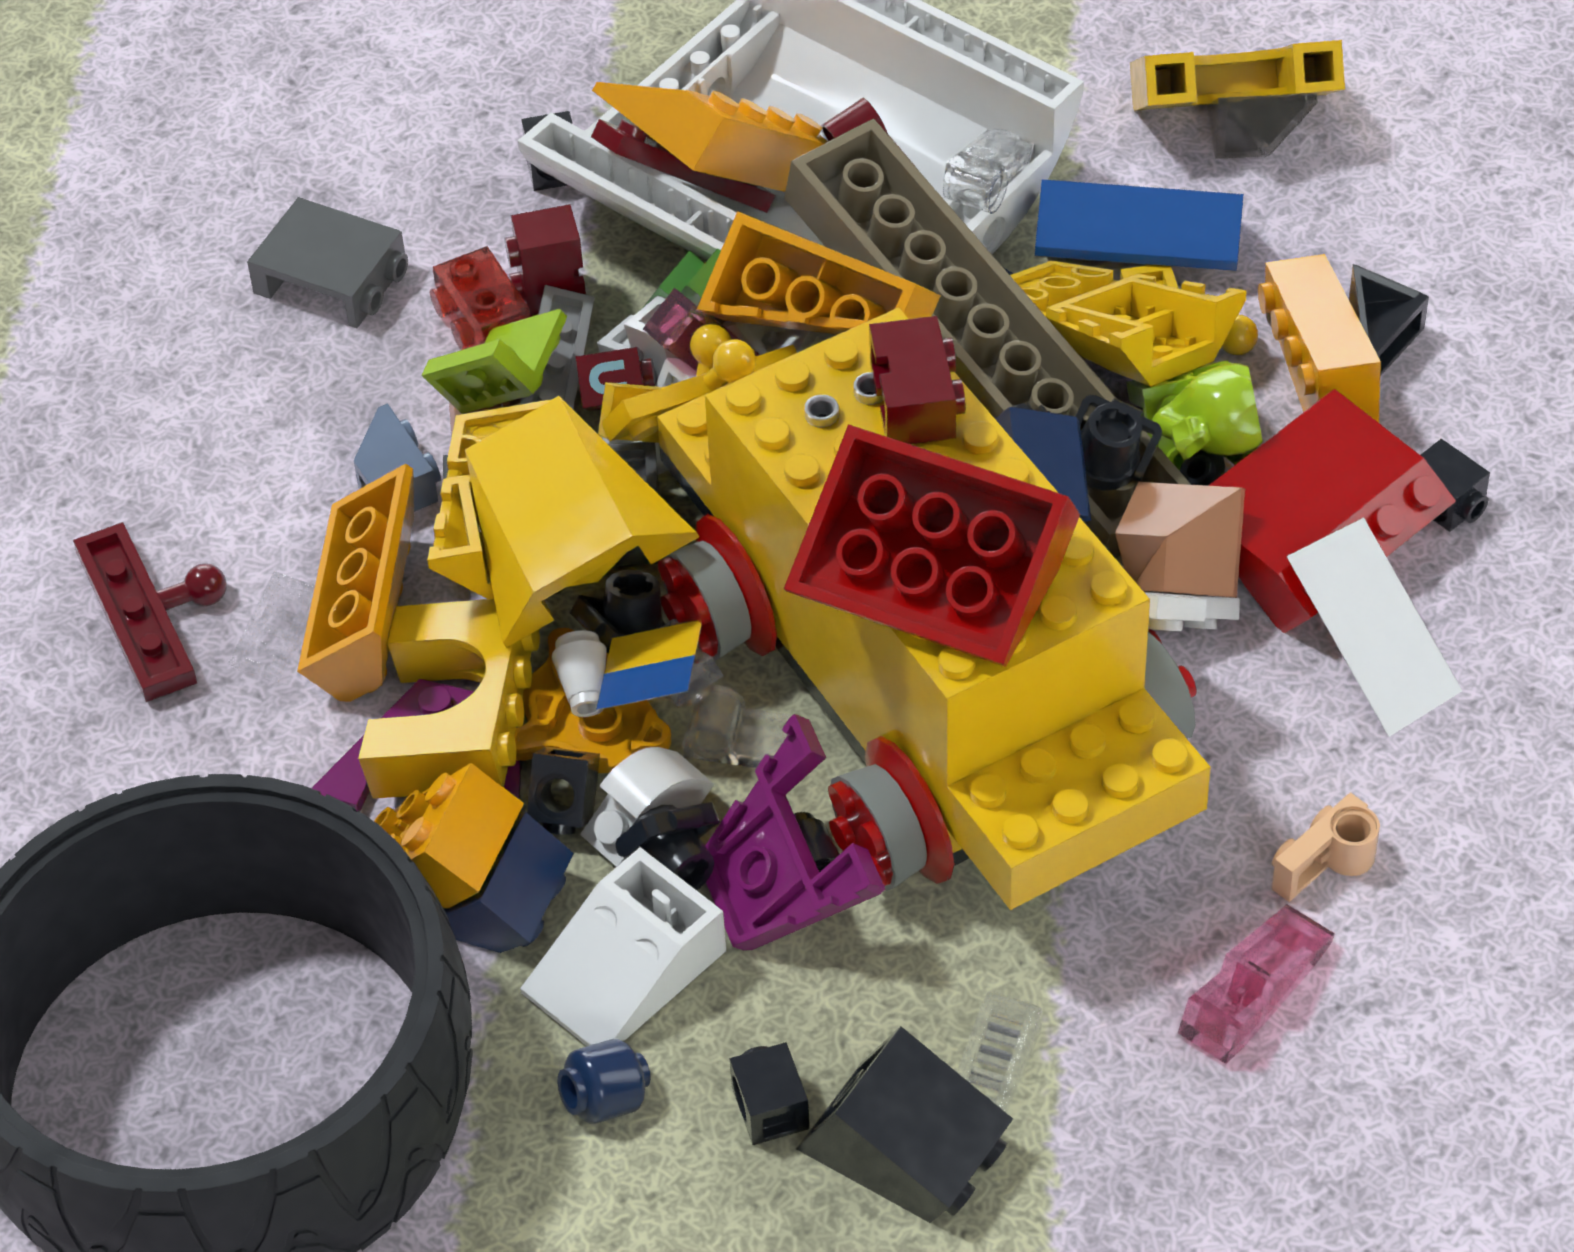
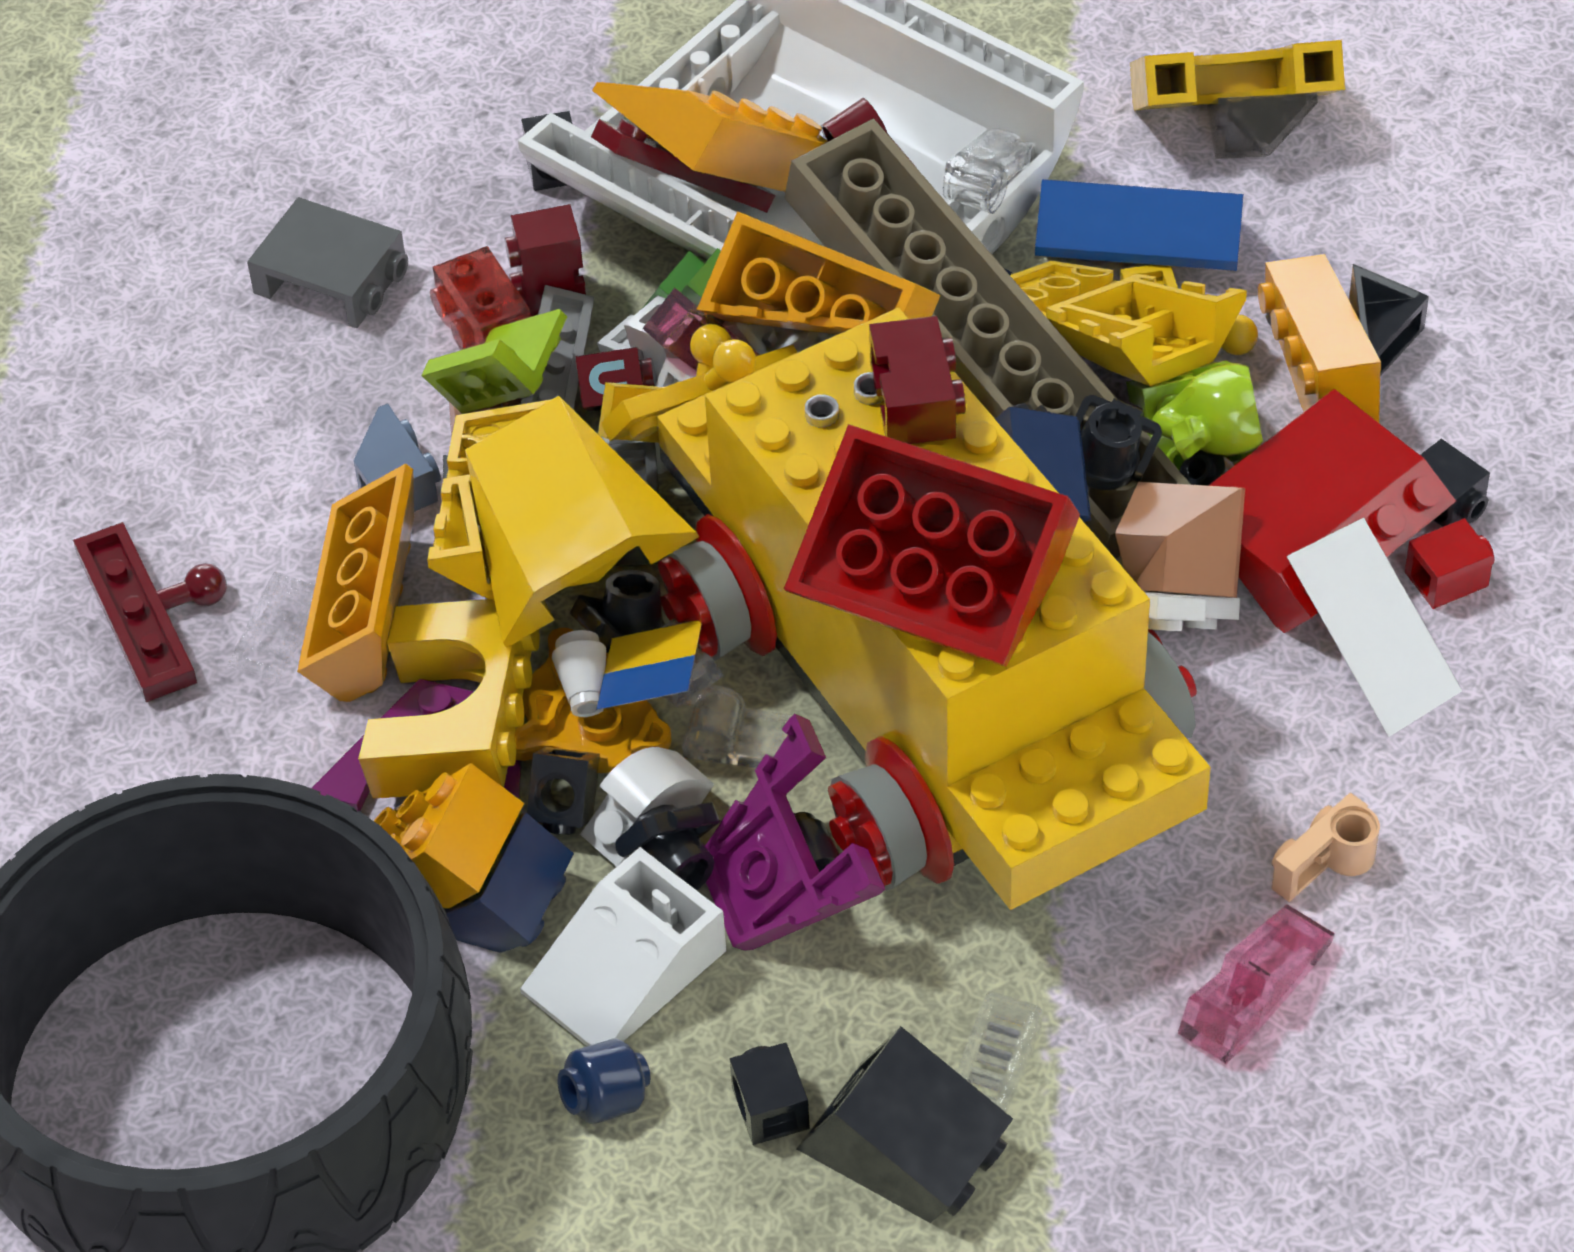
(1449, 563): none -> red brick

